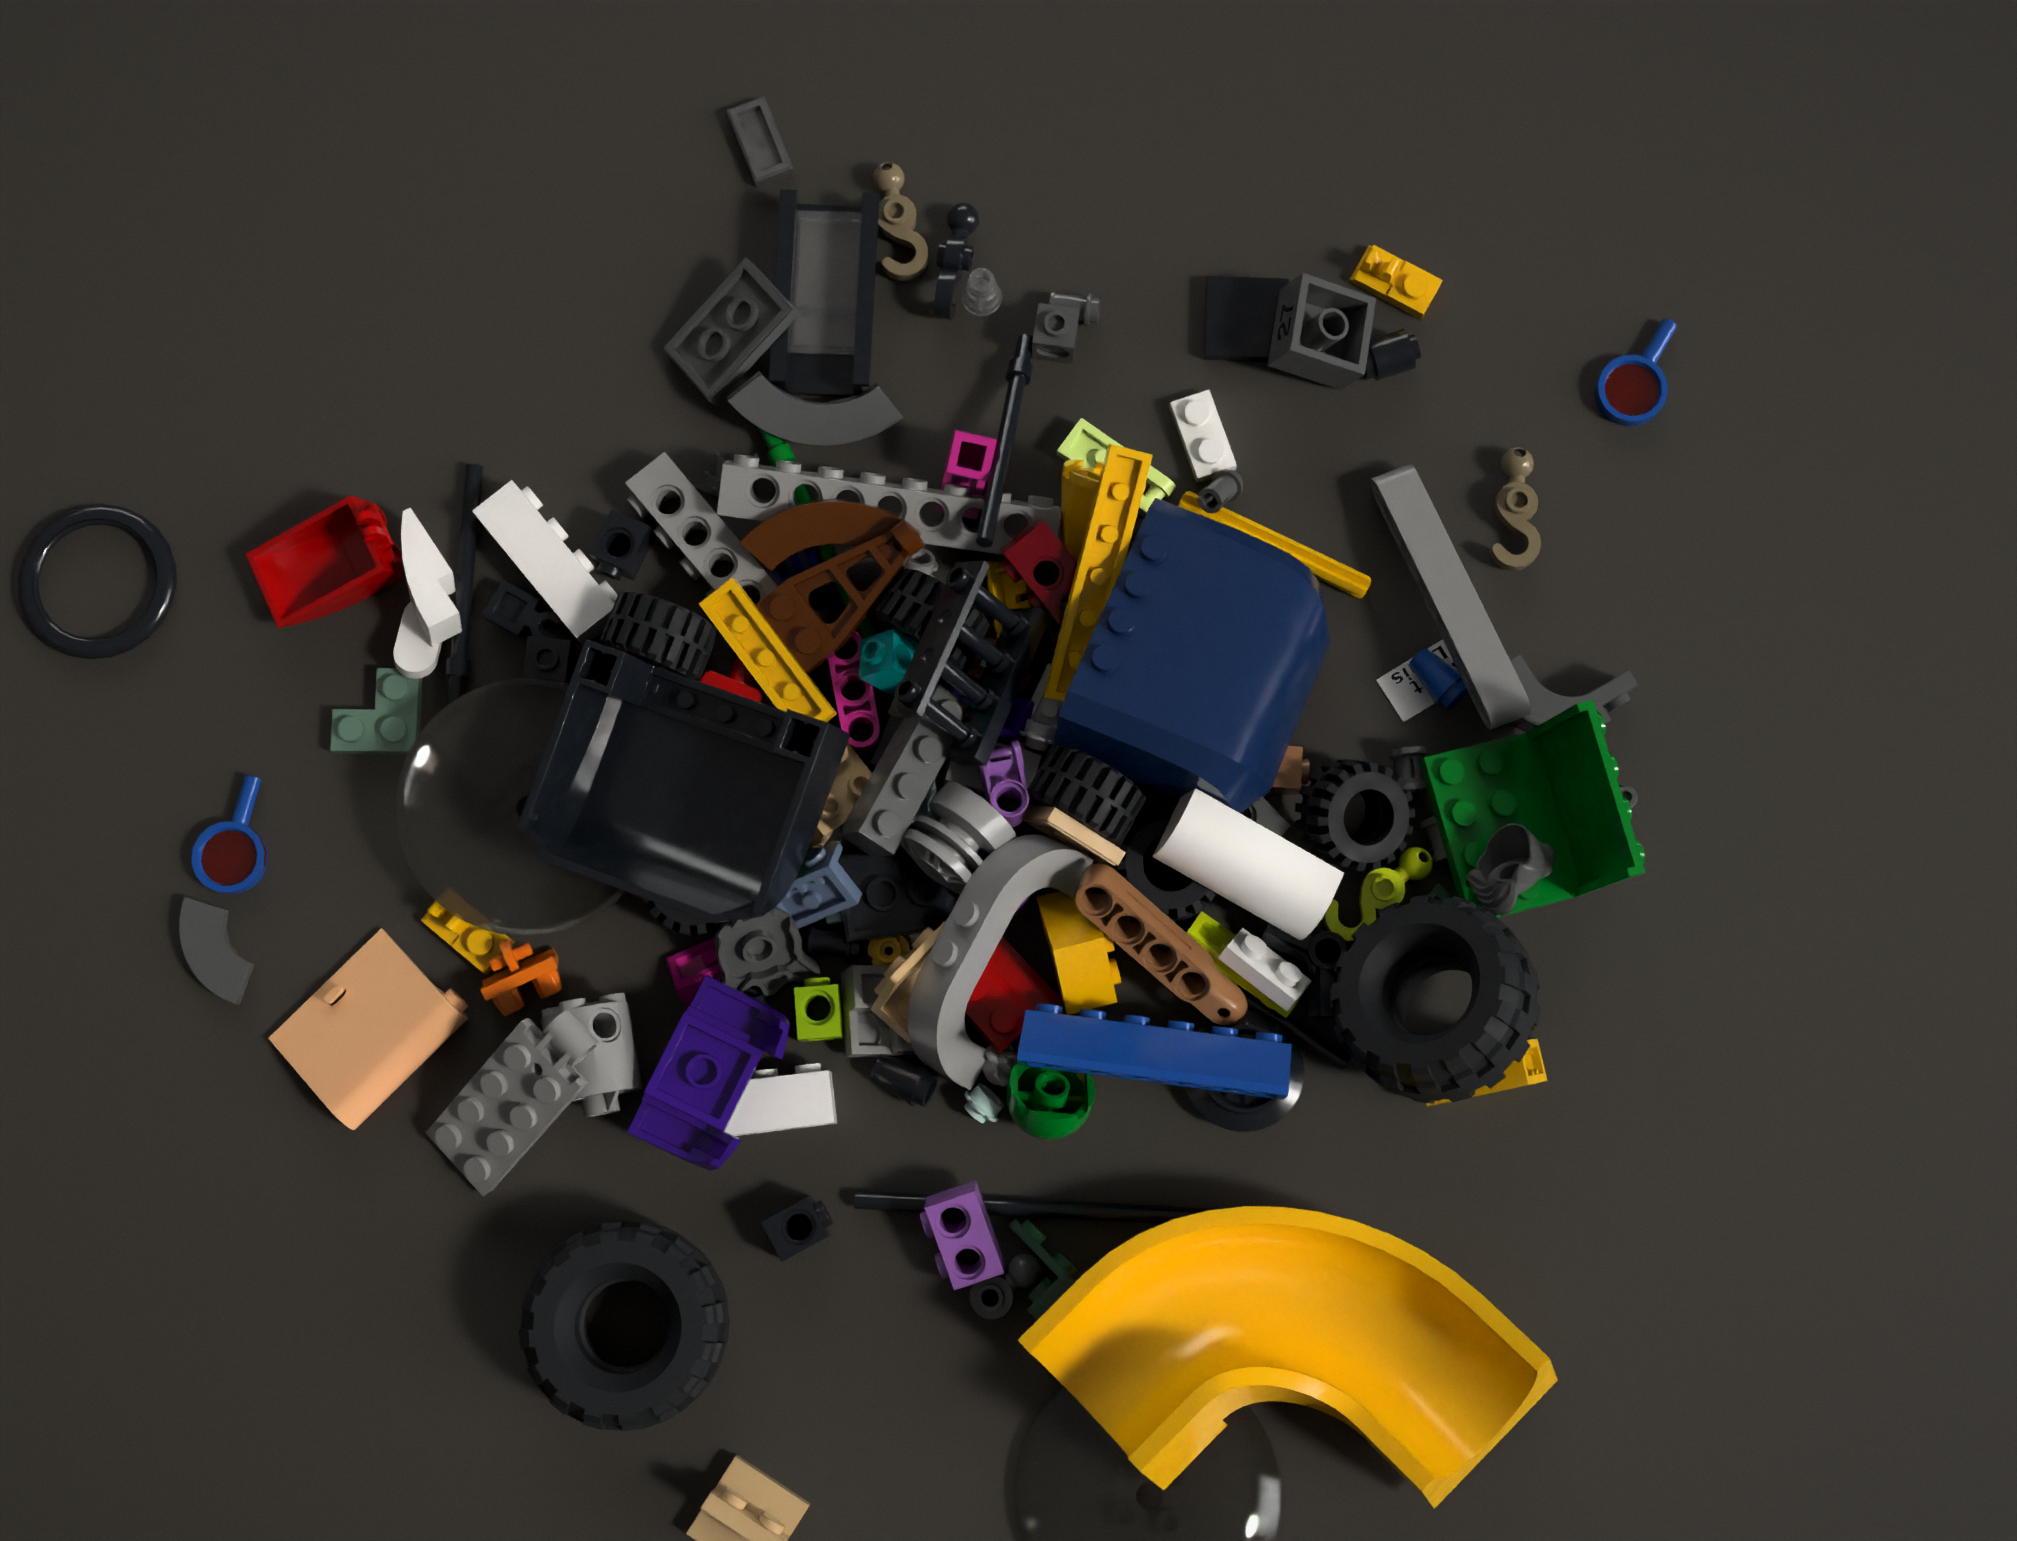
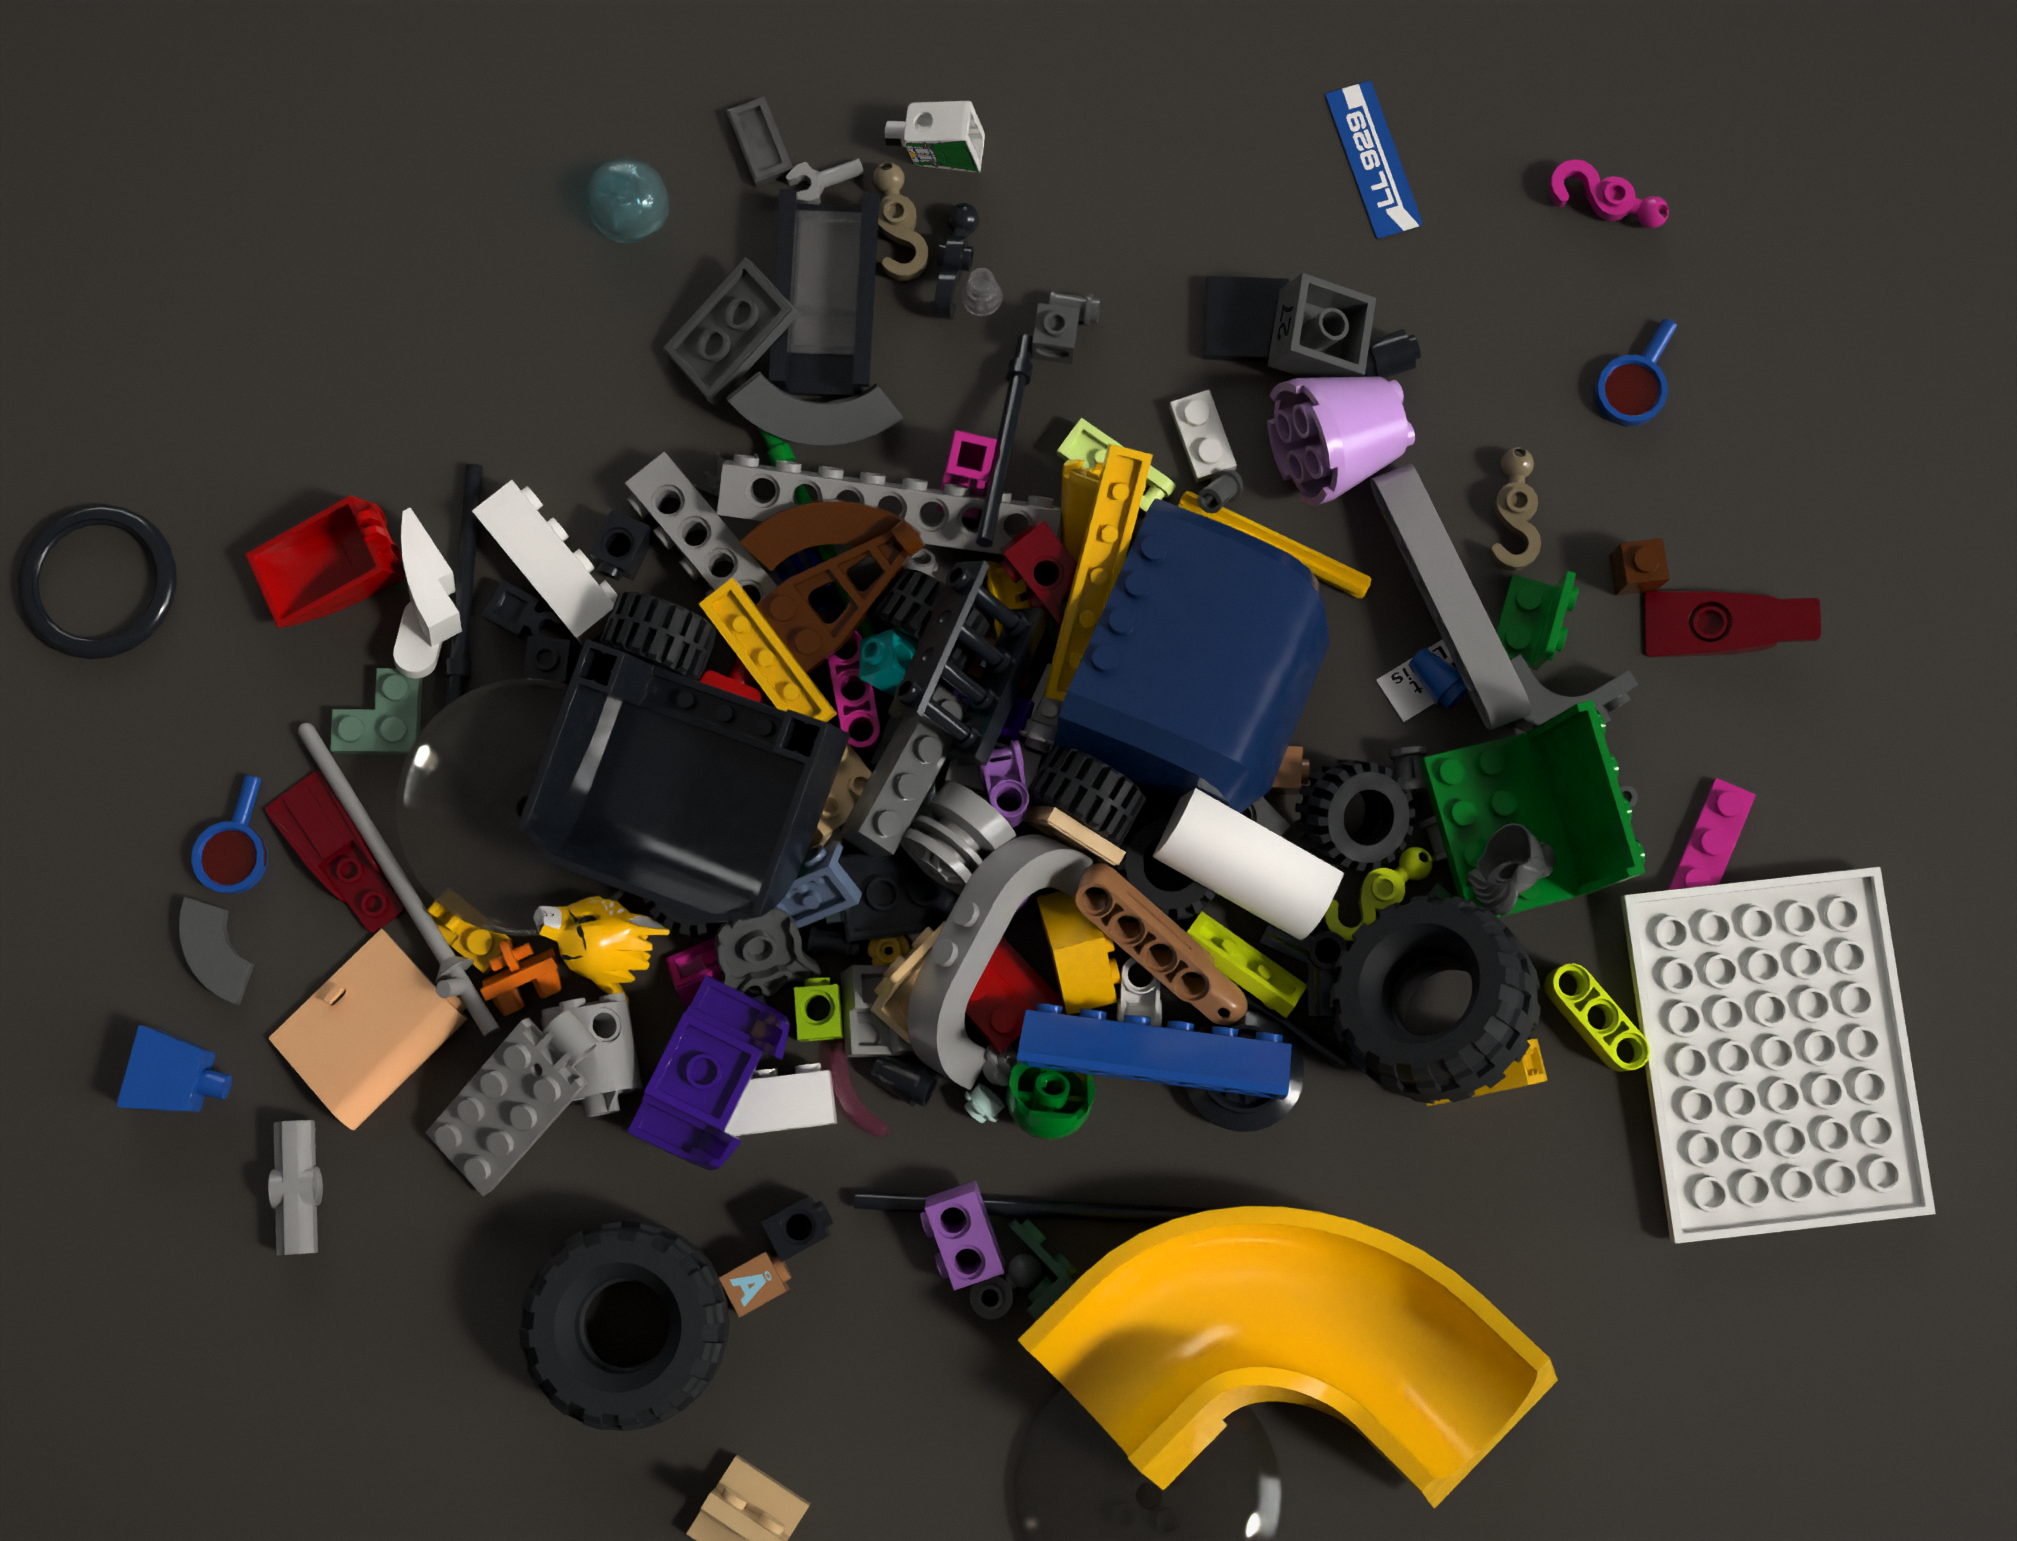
(170, 1074): none -> blue torso
(295, 1187): none -> light grey piece
(334, 850): none -> dark red piece
(451, 975): none -> light grey piece
(603, 947): none -> yellow piece
(627, 199): none -> clear light blue cylinder
(756, 1282): none -> medium nougat brick
(822, 179): none -> light grey bar
(847, 1096): none -> clear pink piece
(940, 135): none -> white torso
(1137, 1000): none -> white piece
(1265, 969): white plate -> none
(1336, 432): none -> lavender cone
(1374, 159): none -> blue sticker
(1395, 281): yellow plate -> none
(1534, 618): none -> green bracket
(1608, 198): none -> dark pink piece
(1617, 1024): none -> neon yellow beam
(1639, 566): none -> reddish brown brick
(1713, 836): none -> dark pink plate
(1725, 622): none -> dark red piece
(1777, 1055): none -> white plate

